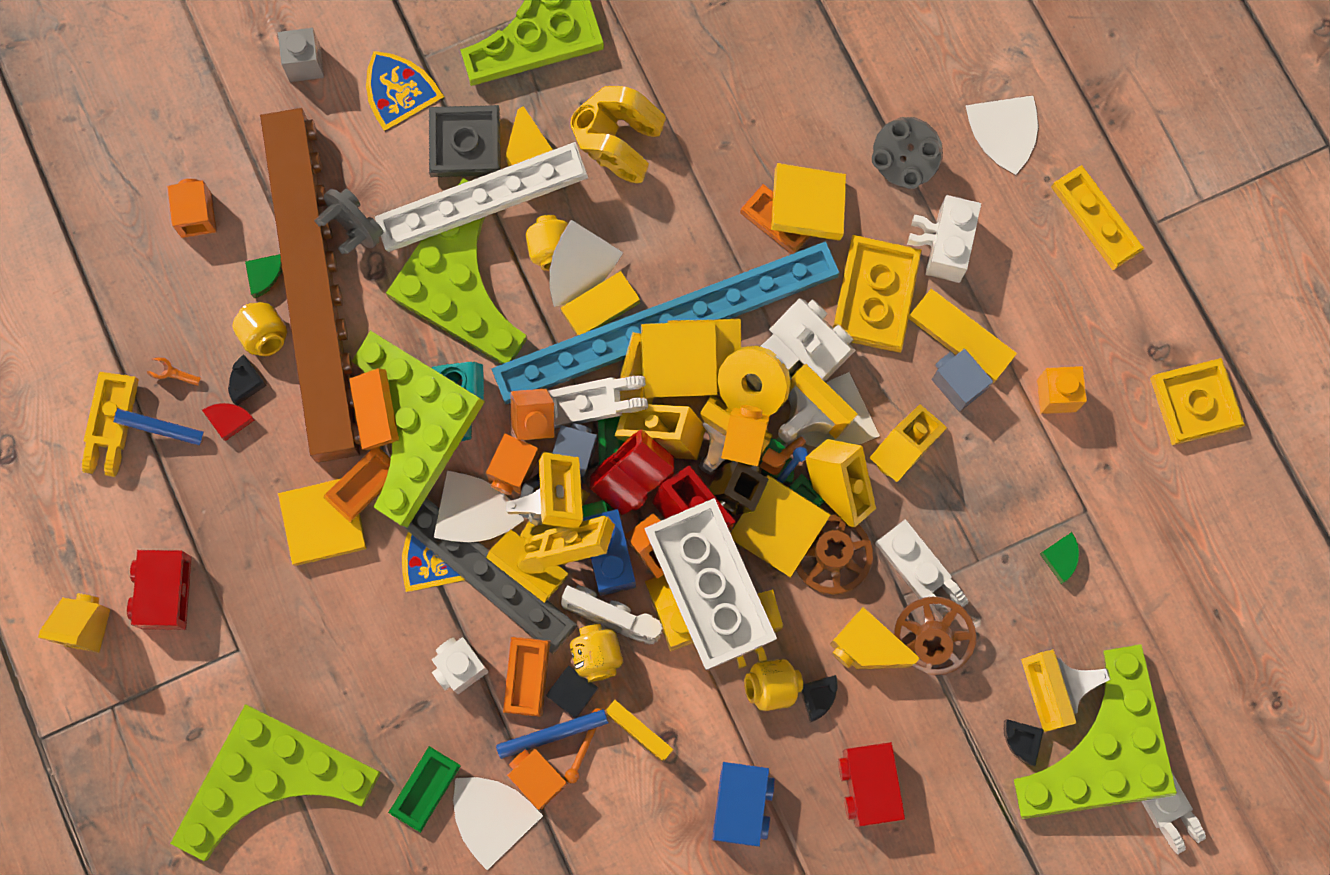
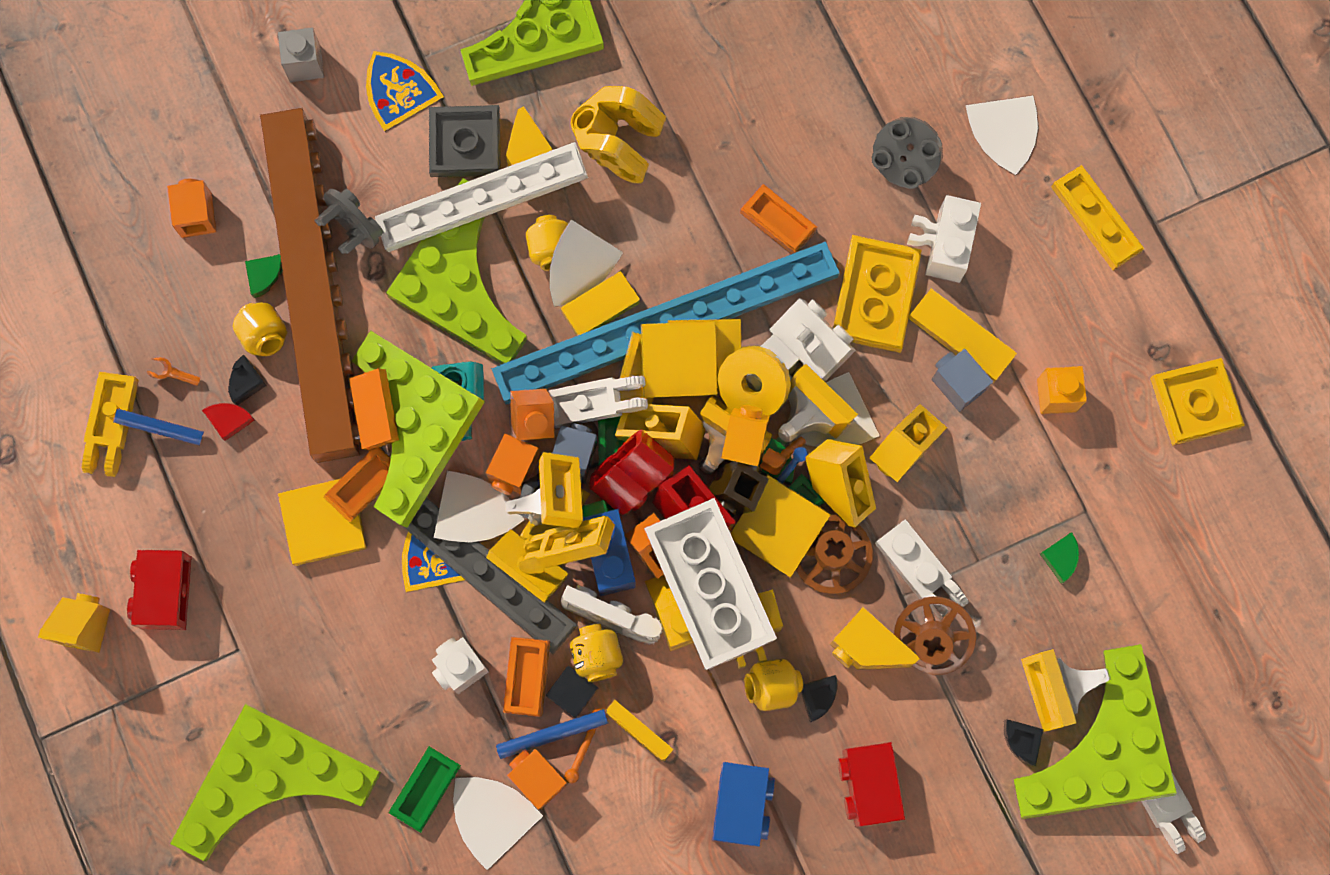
(808, 202): yellow tile -> none

